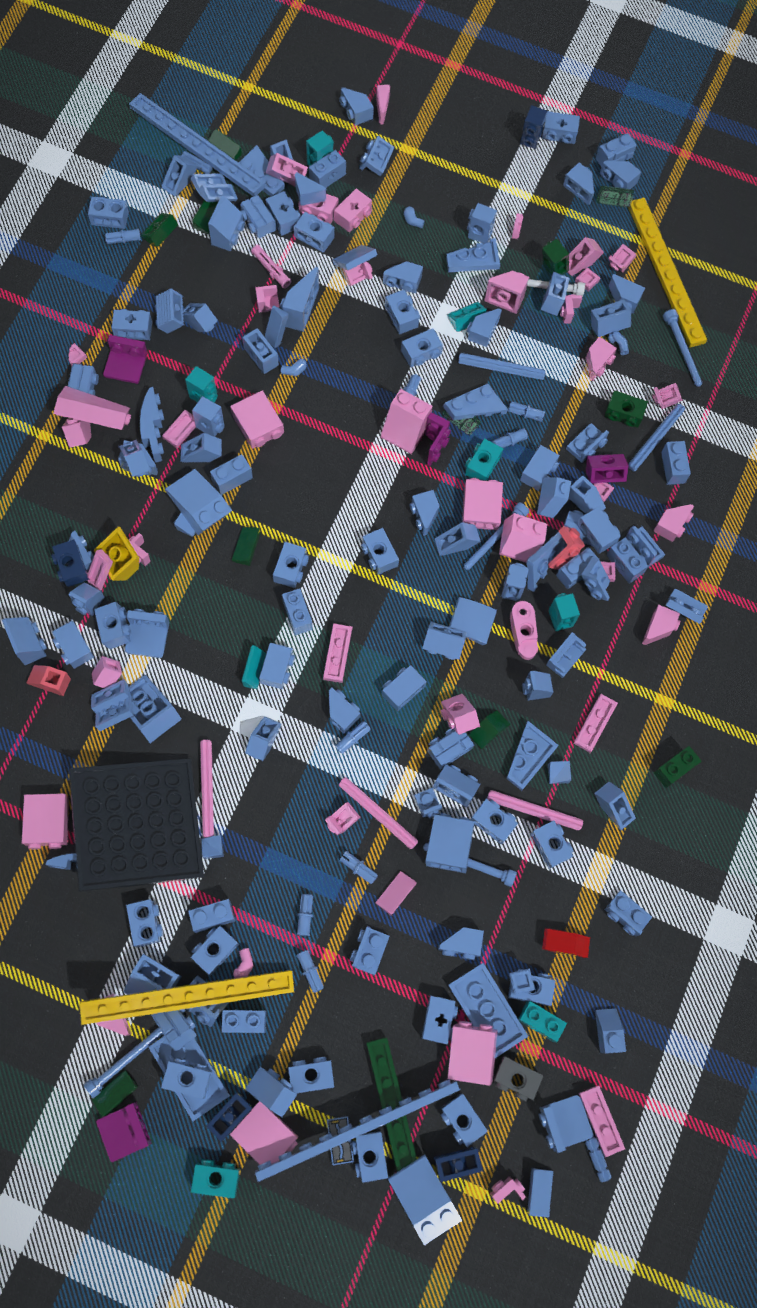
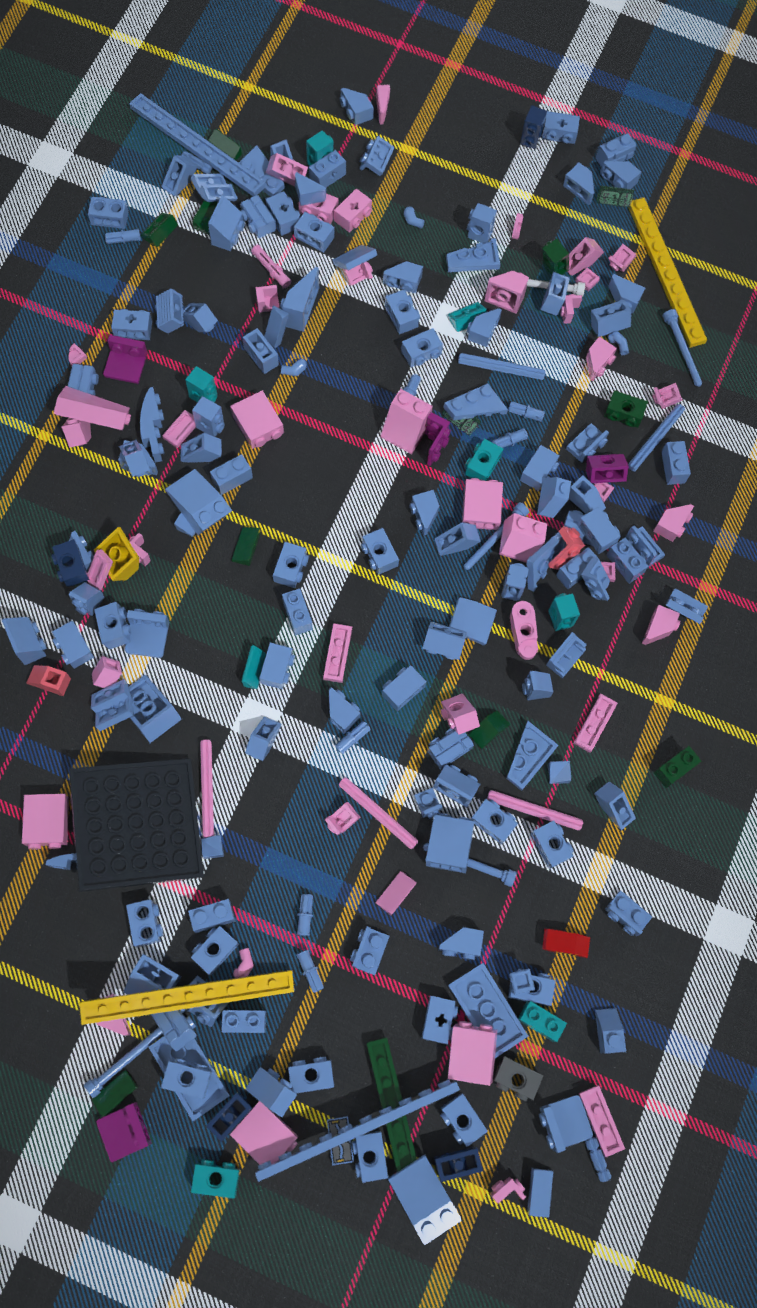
(359, 867): medium blue axle -> none

